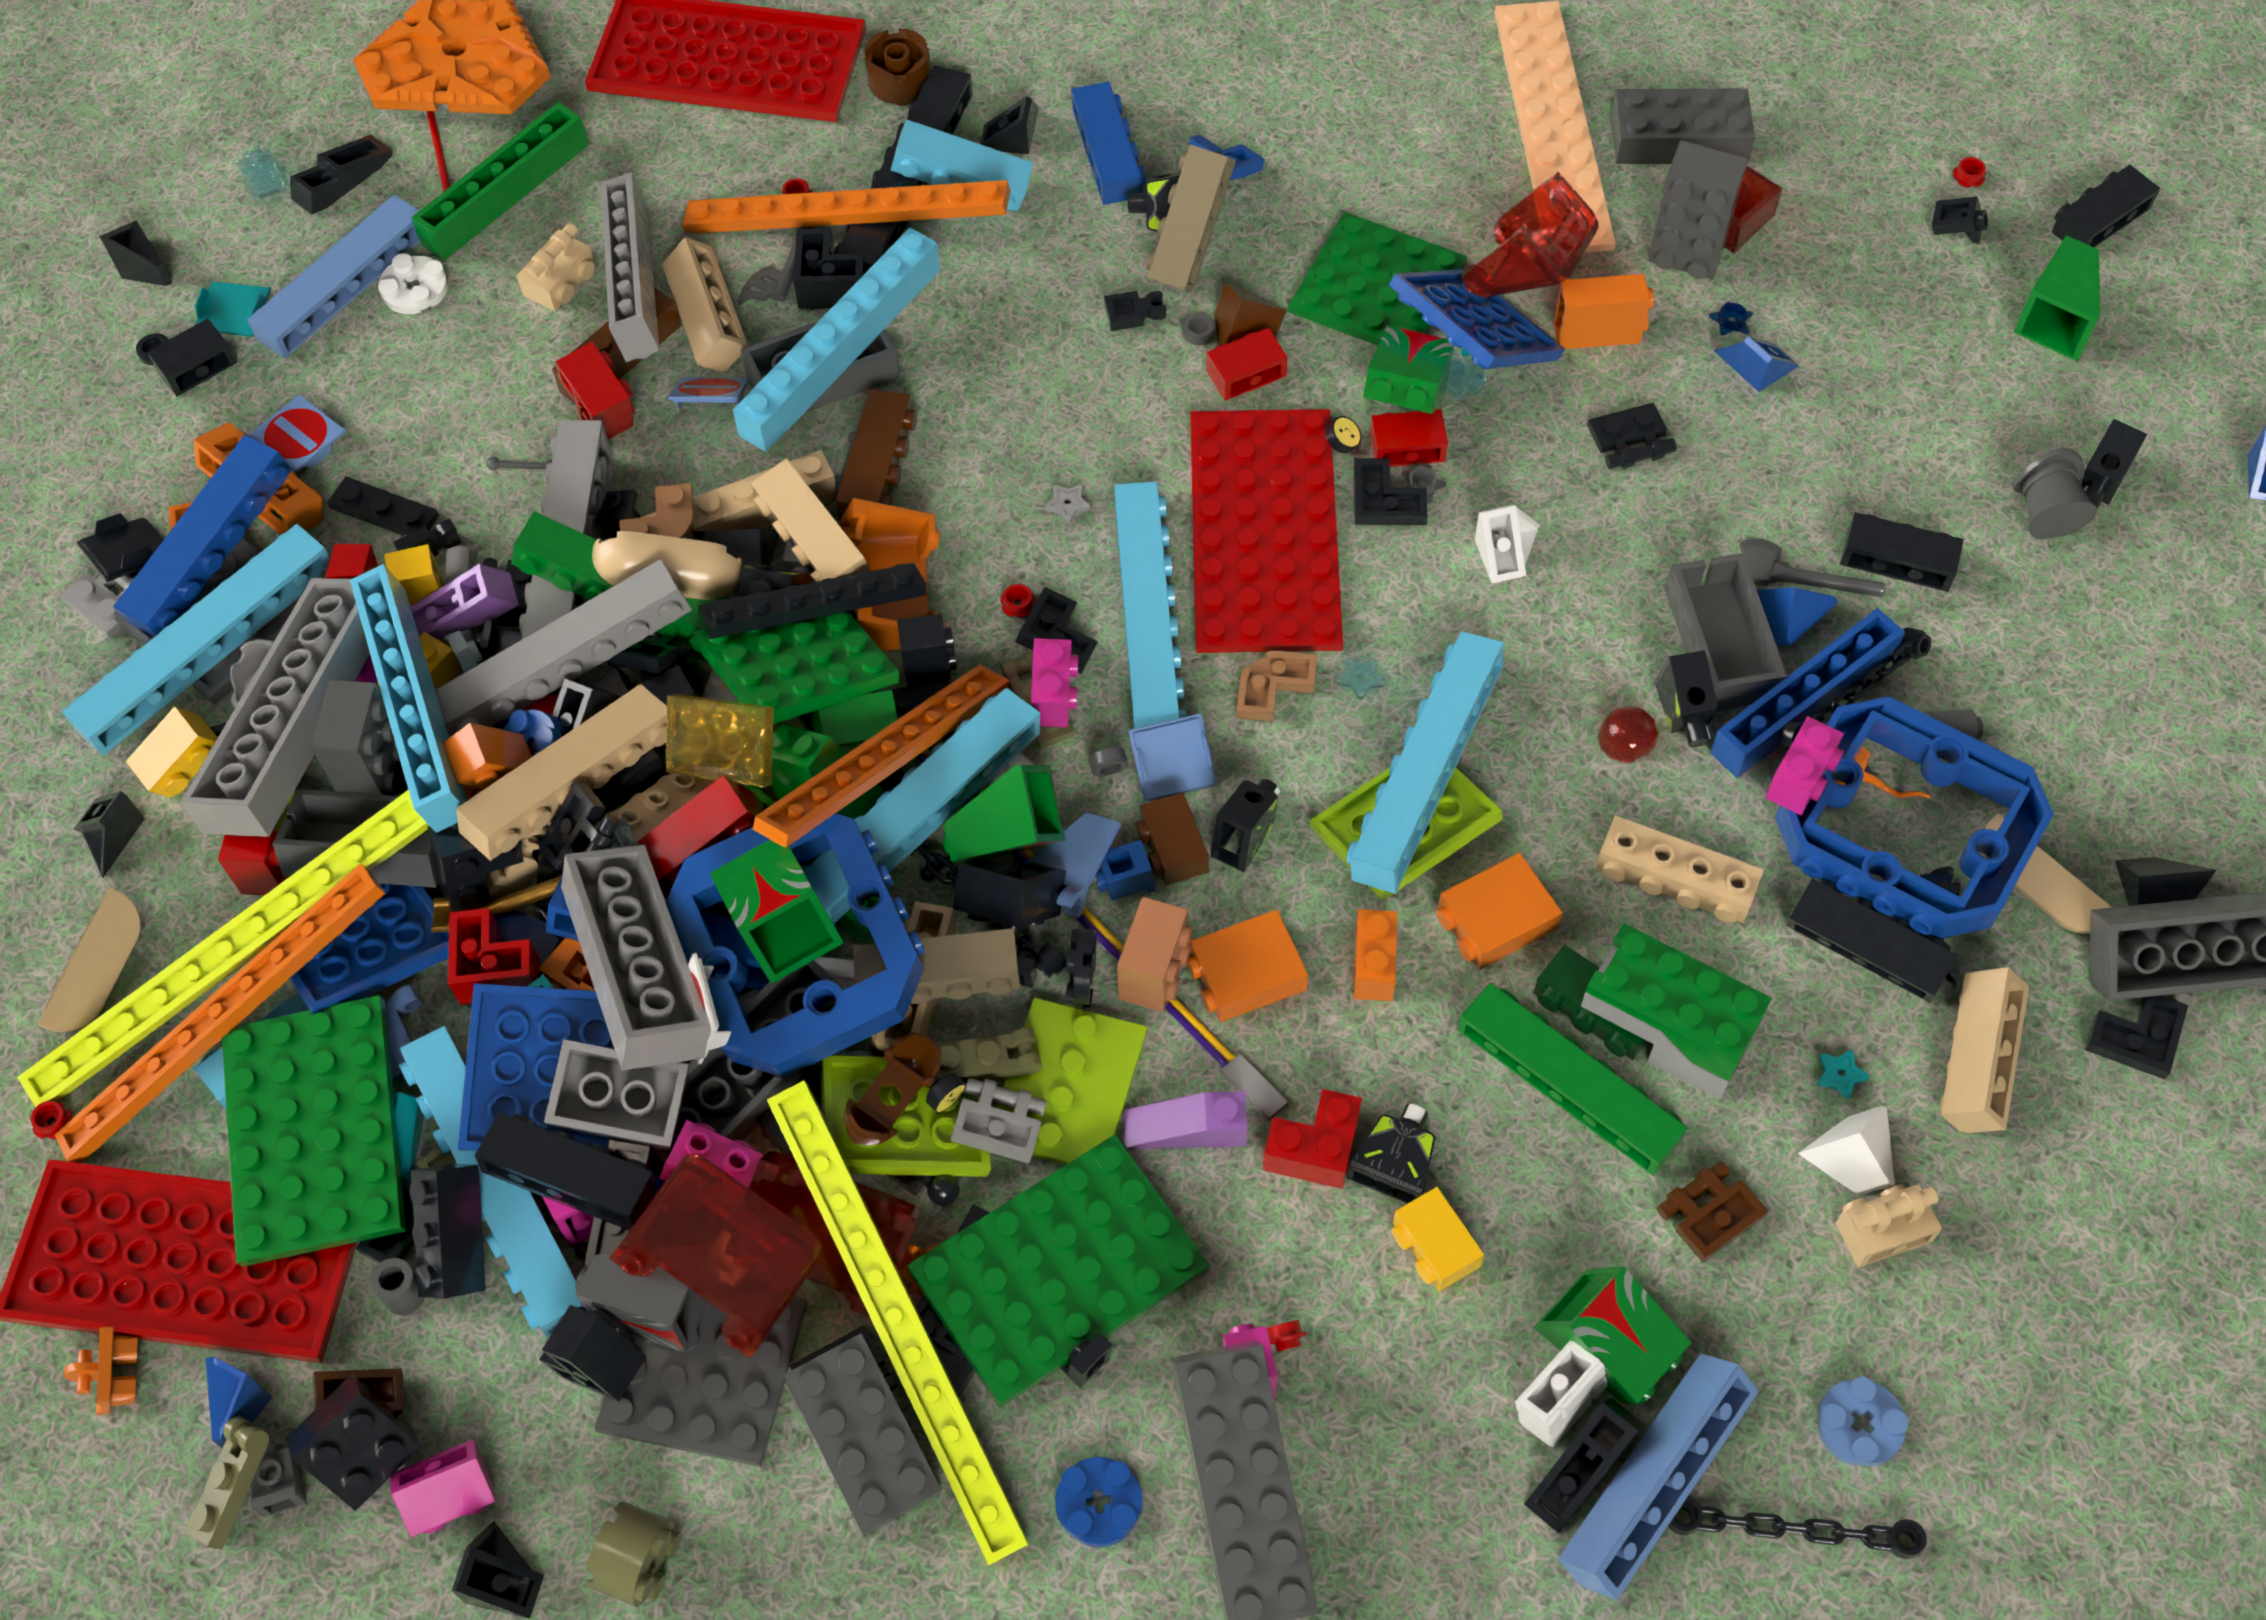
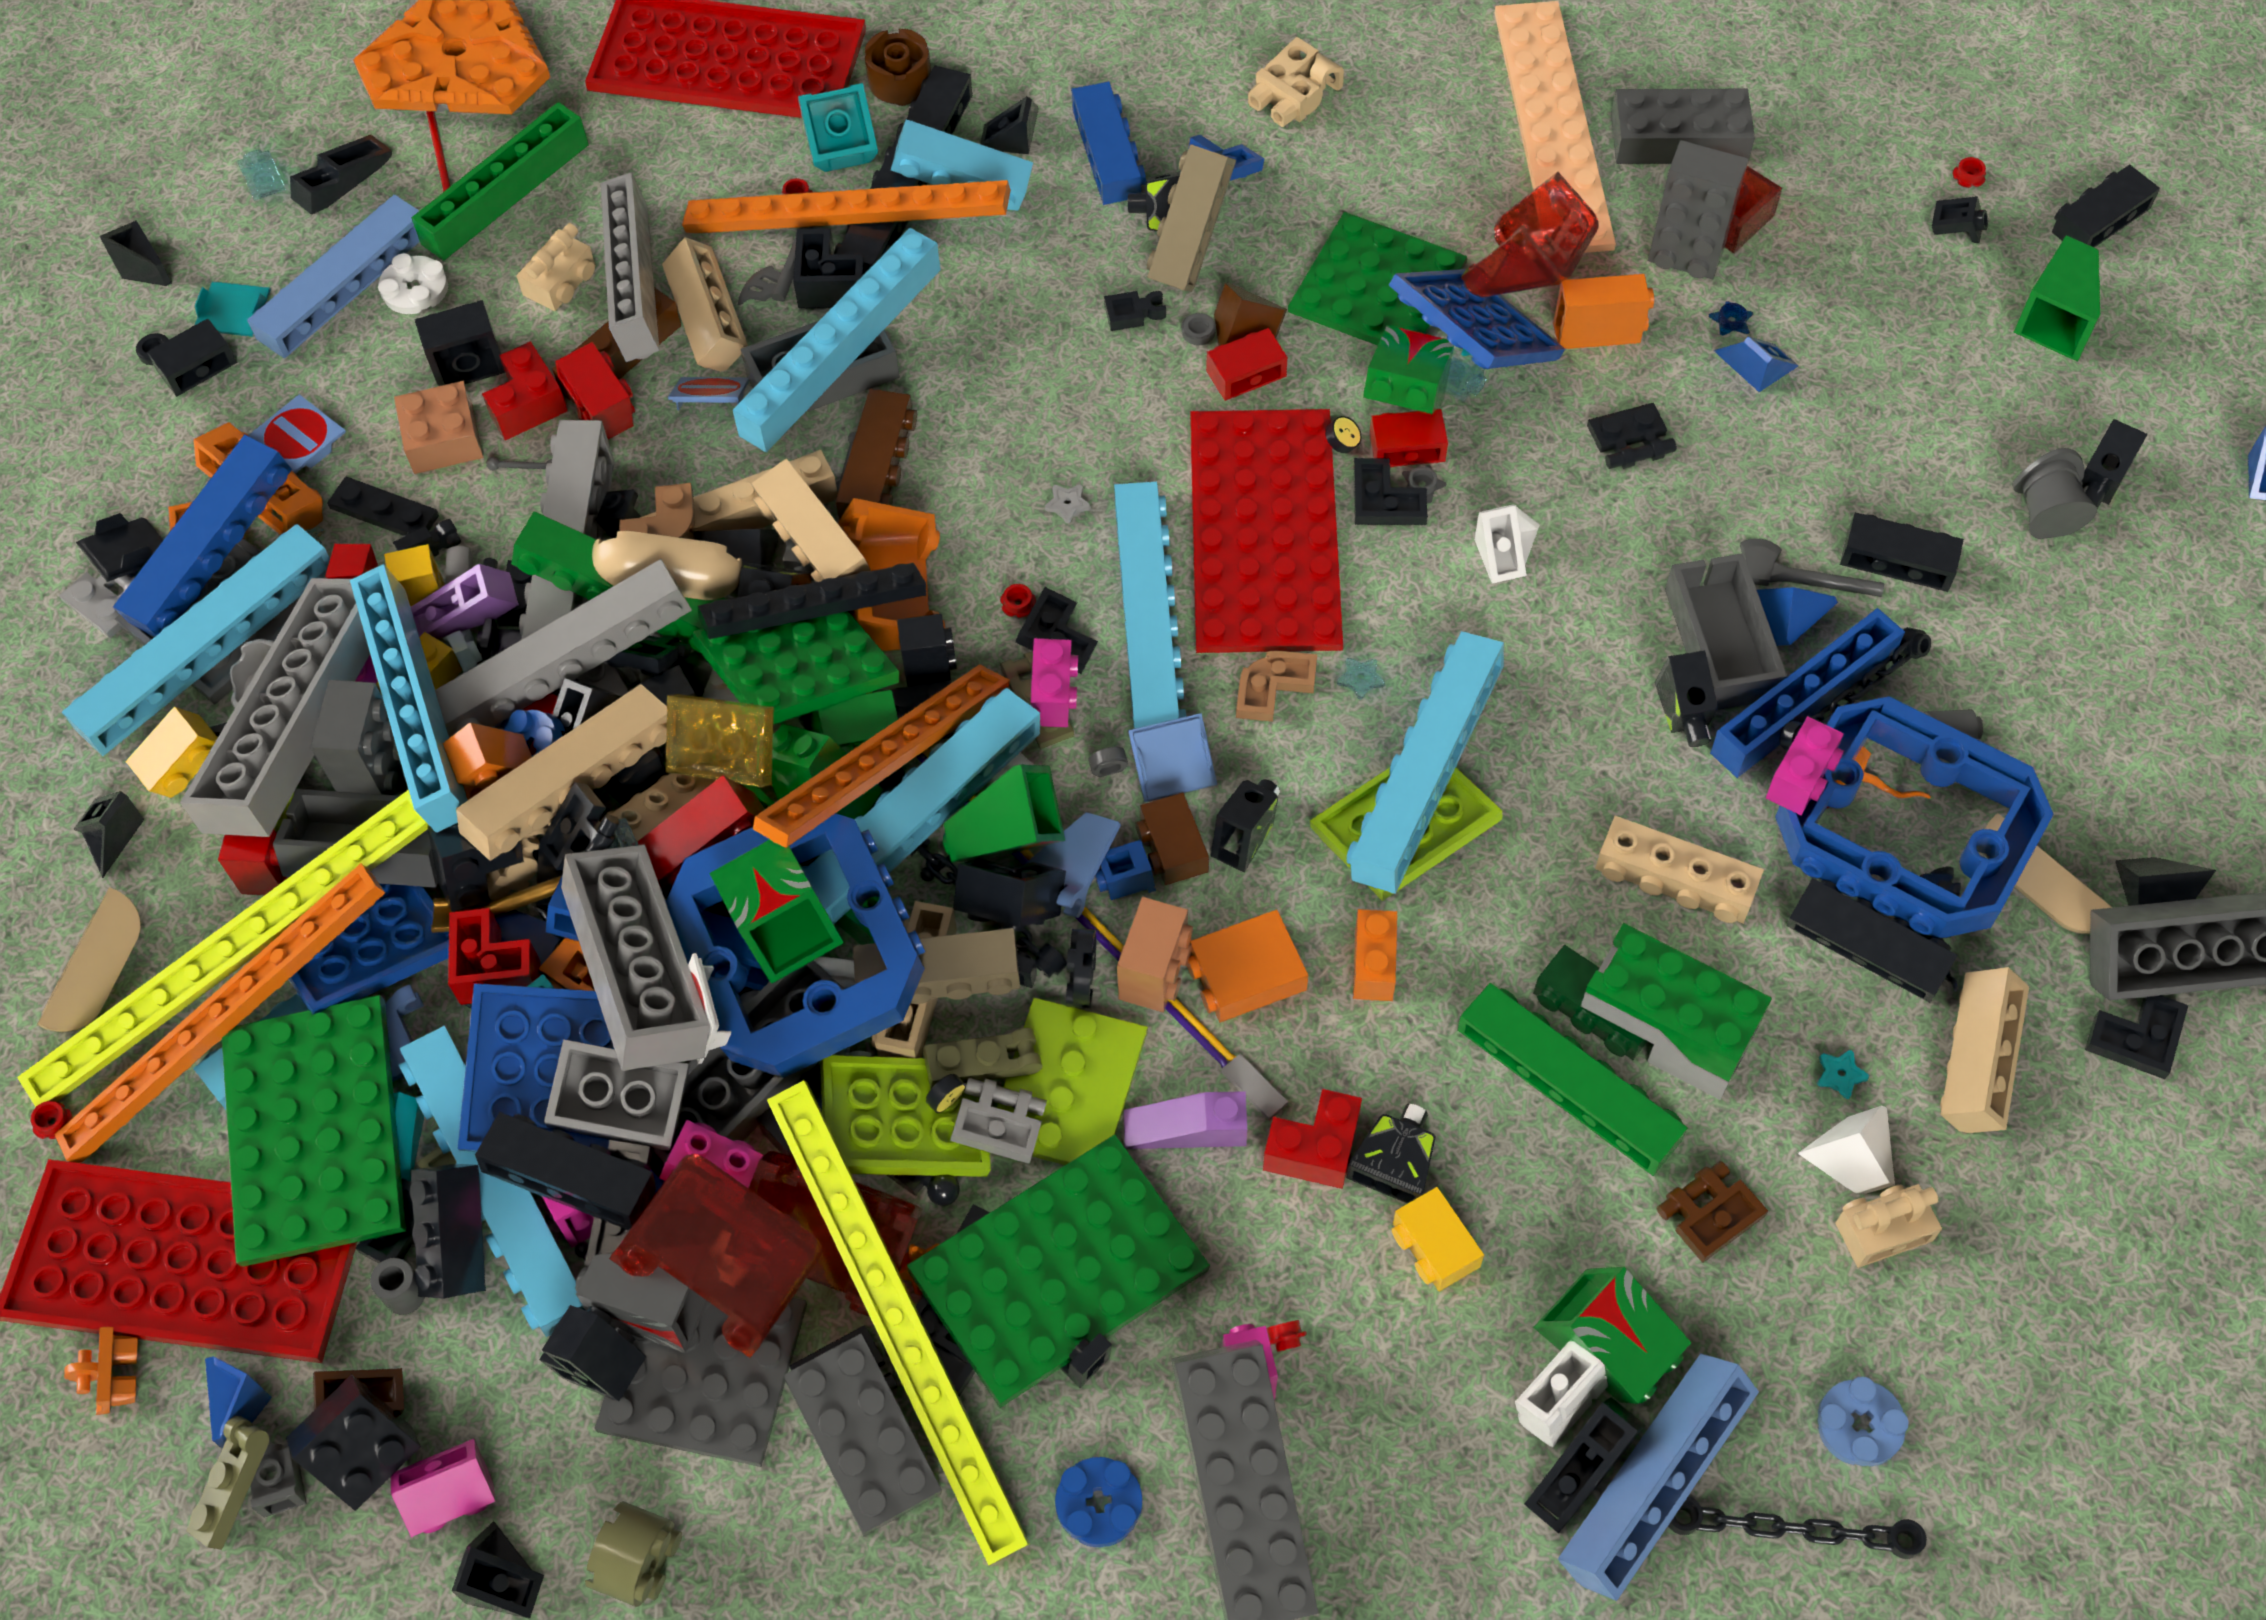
(438, 427): none -> nougat brick
(460, 344): none -> black brick
(527, 397): none -> red brick
(838, 128): none -> teal slope
(911, 1064): reddish brown piece -> none
(1287, 86): none -> tan hips
(1498, 911): orange brick -> none
(1628, 734): clear red hair -> none

